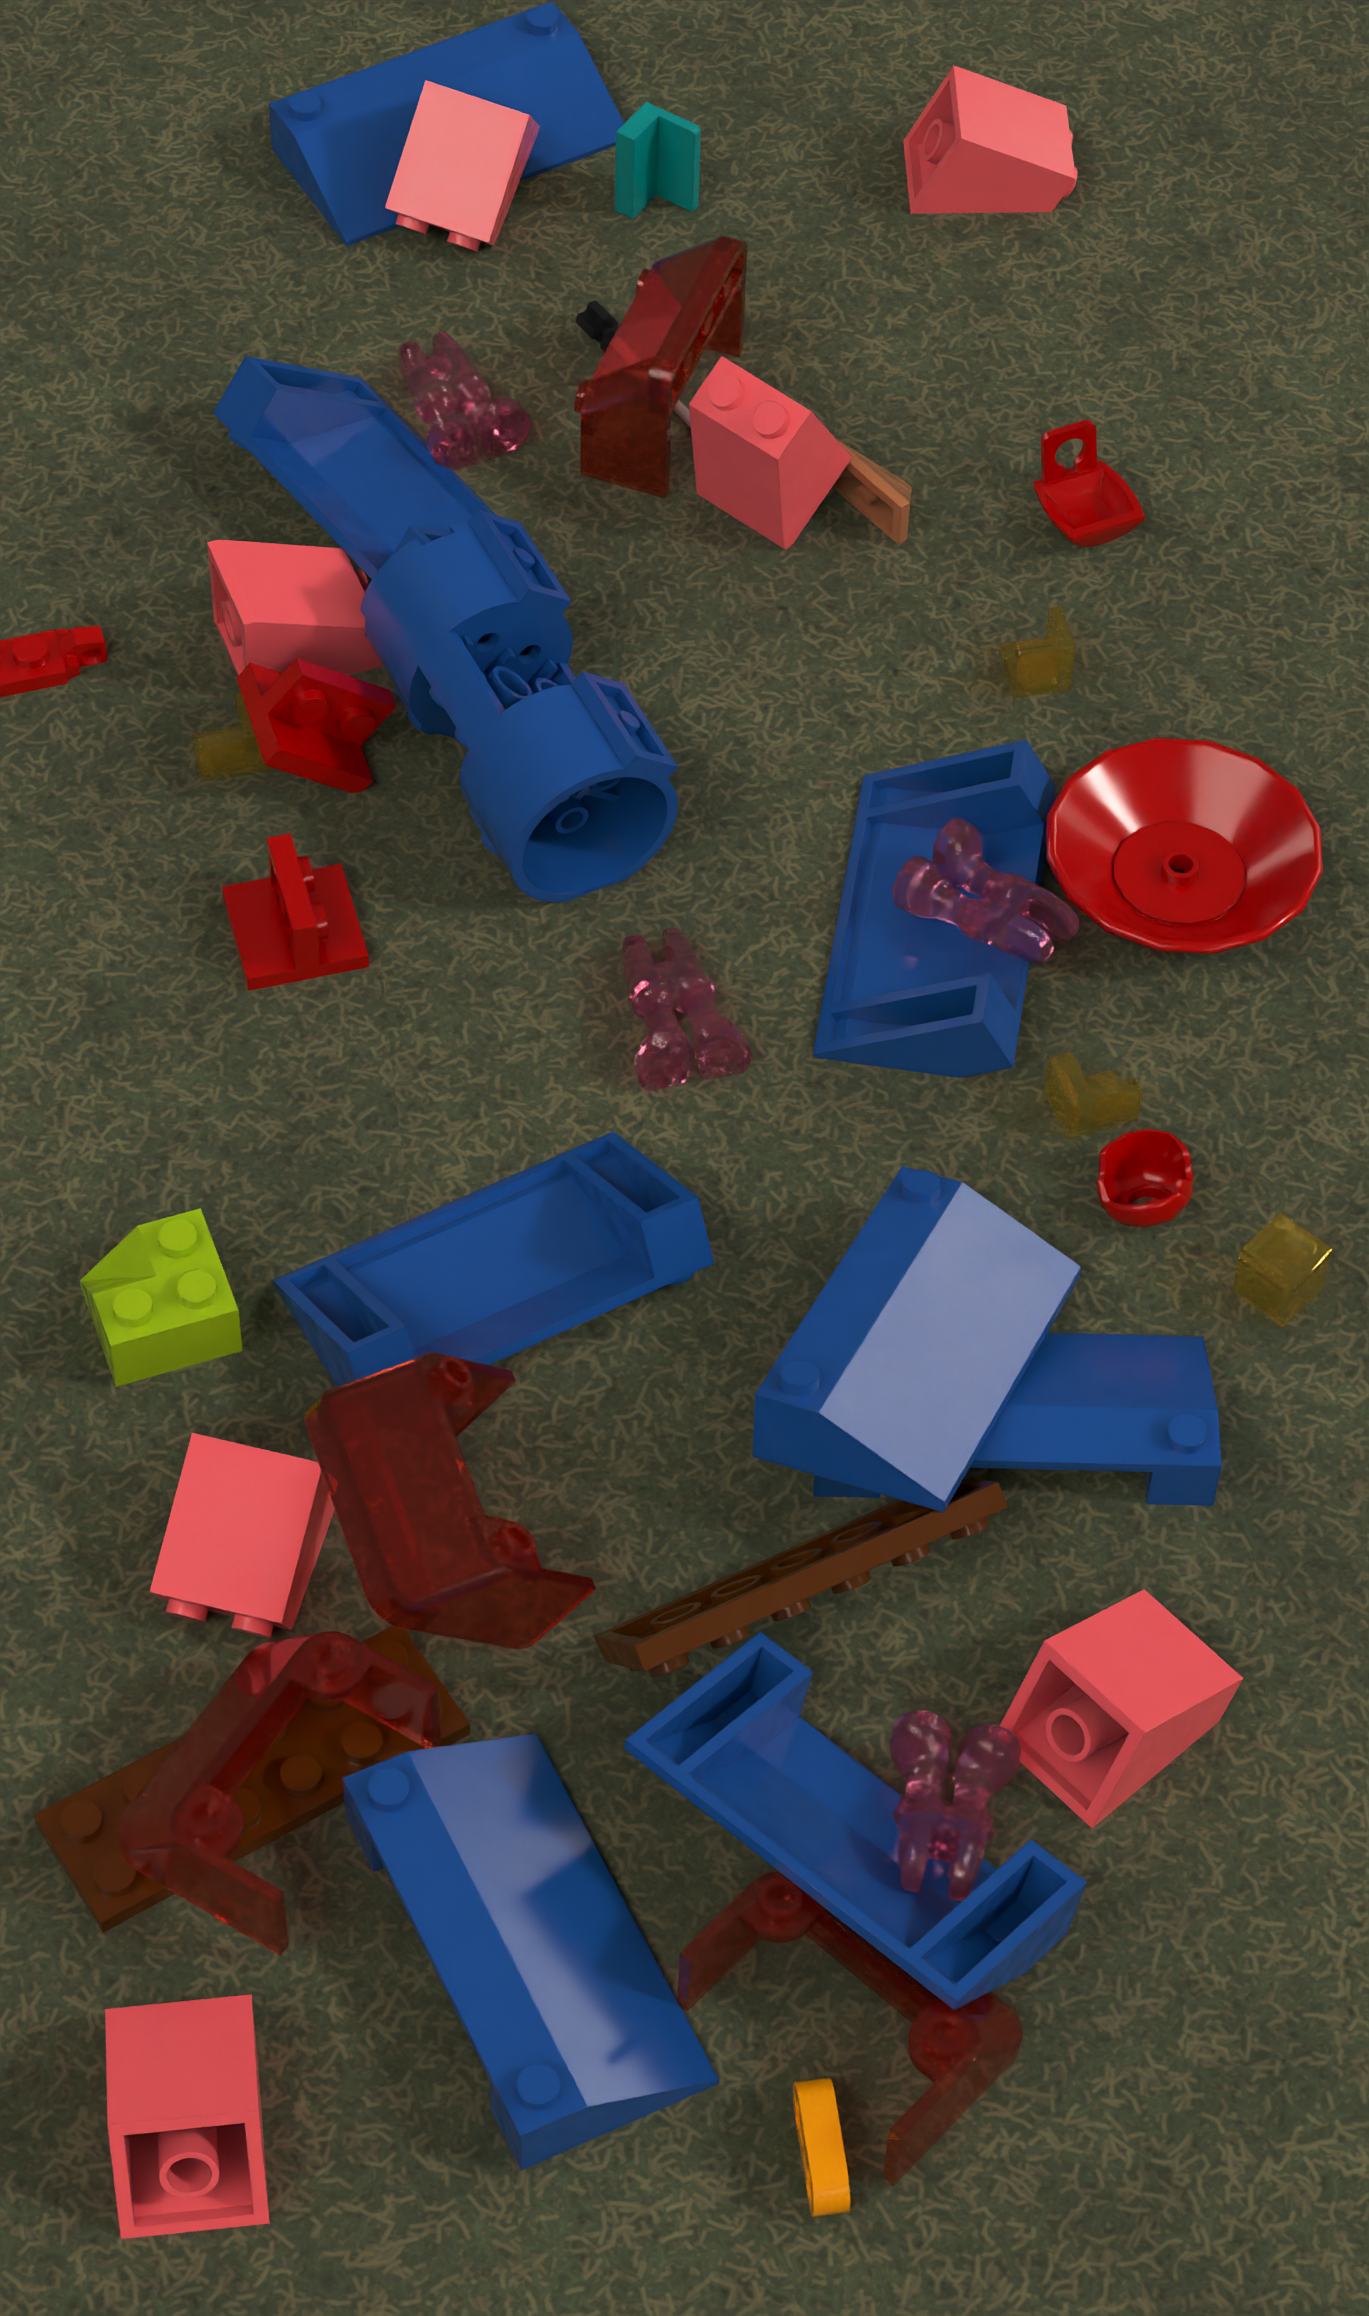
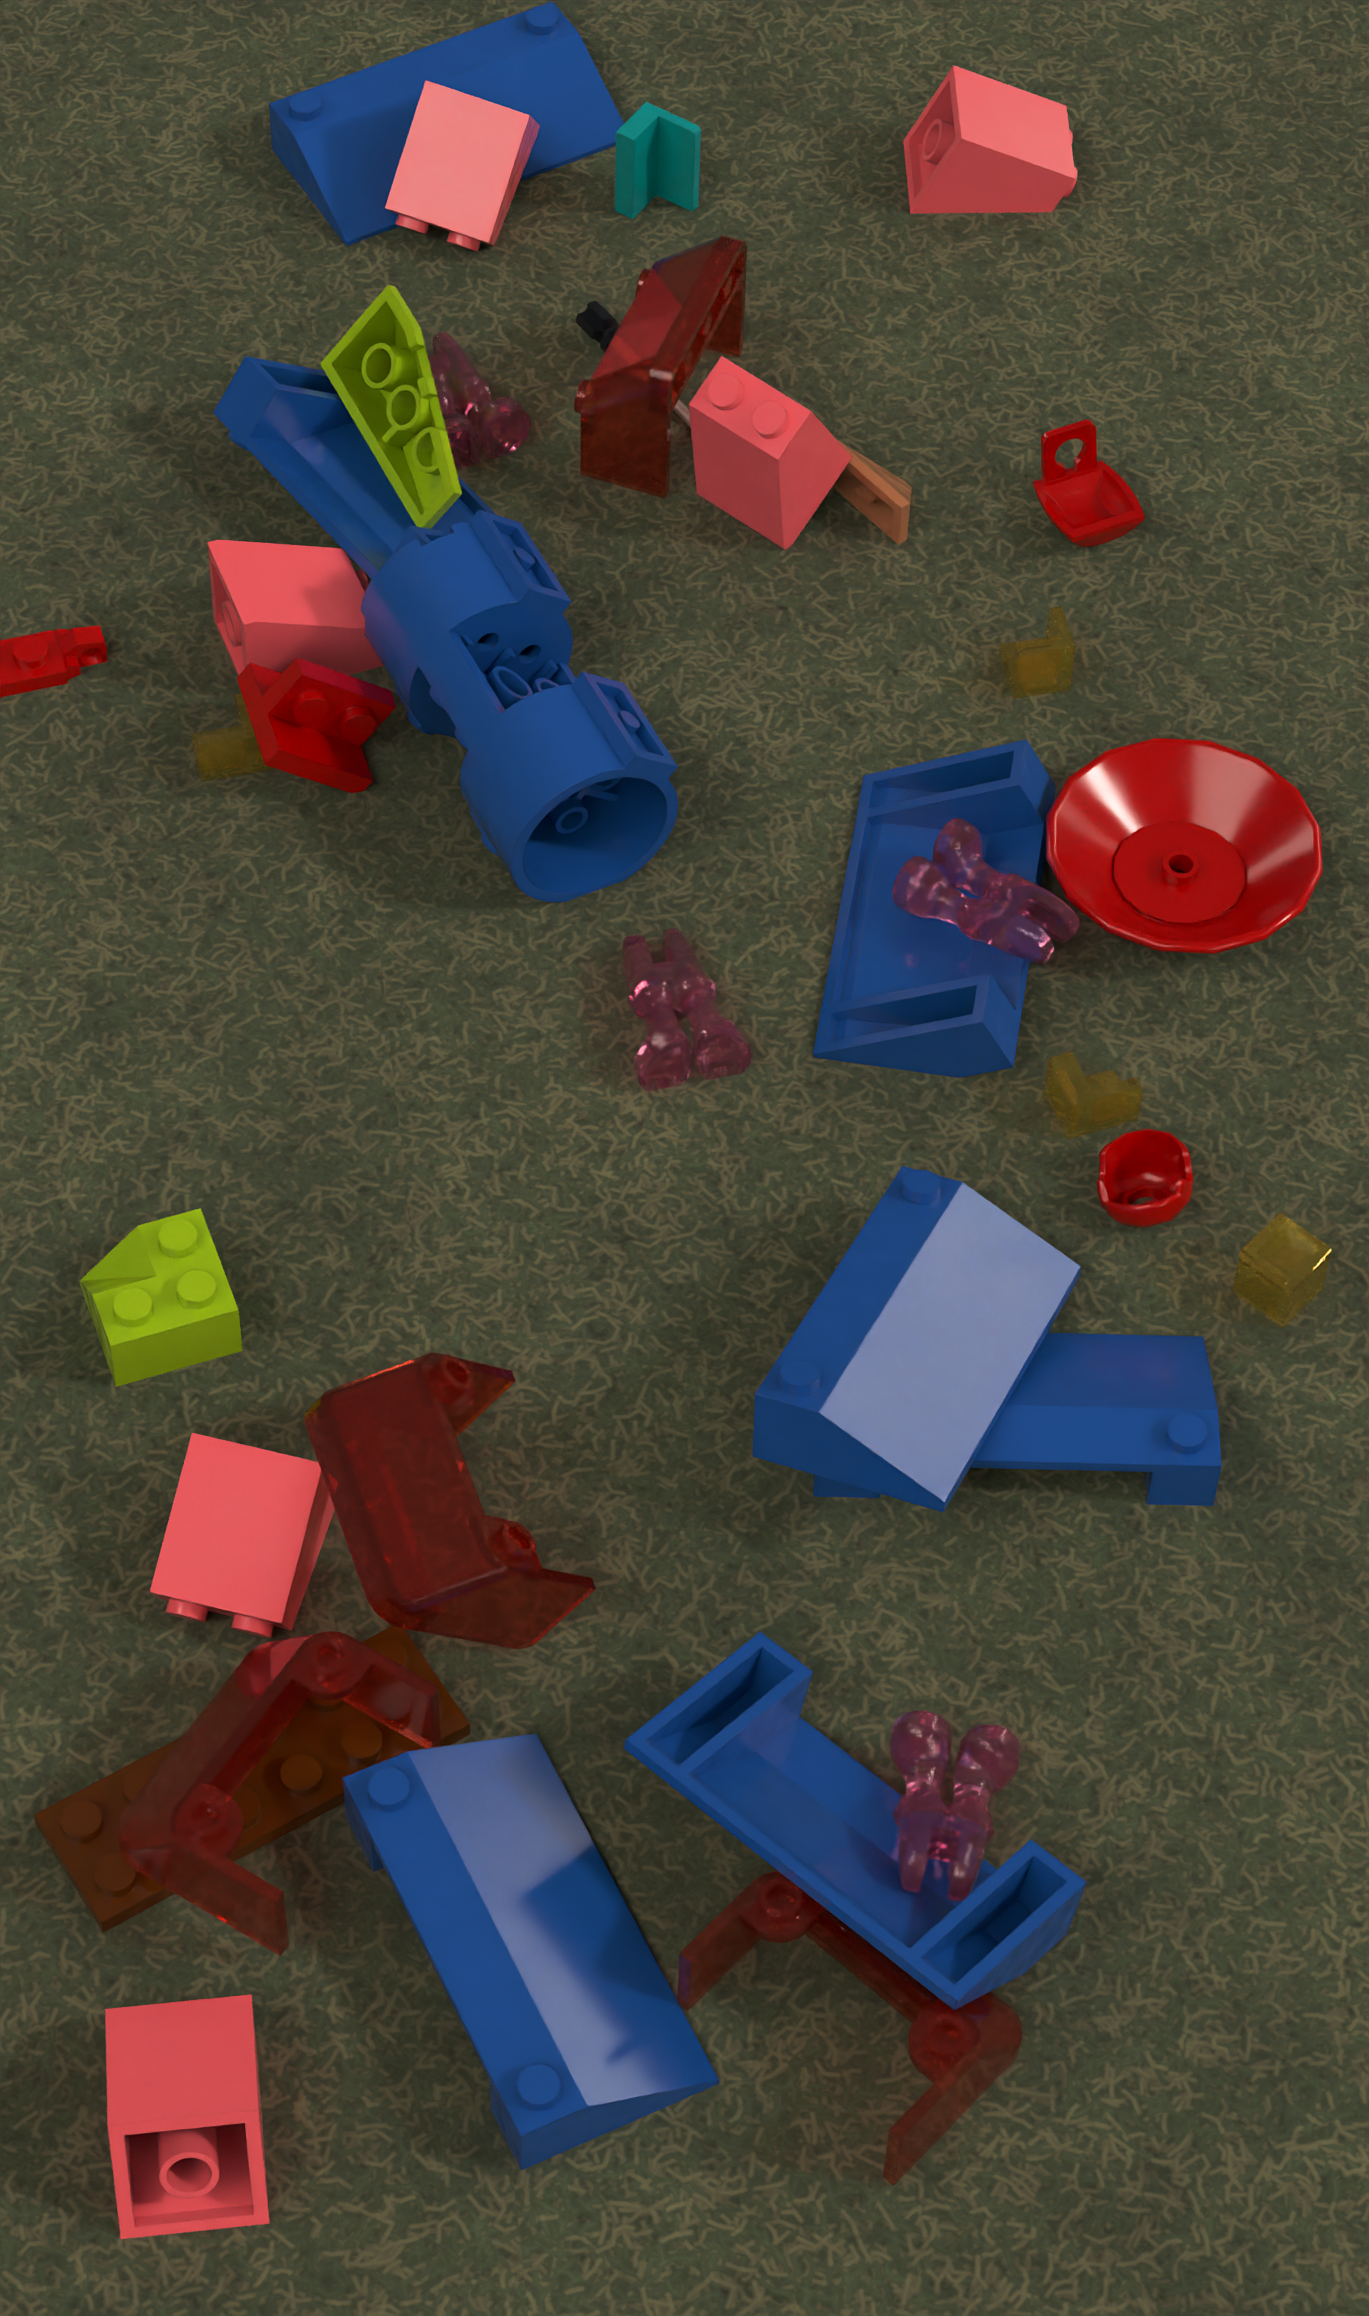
(294, 921): red bracket -> none
(393, 399): none -> lime wedge
(506, 1269): blue slope -> none
(785, 1581): reddish brown plate -> none
(821, 2147): light orange beam -> none
(1116, 1703): coral slope -> none

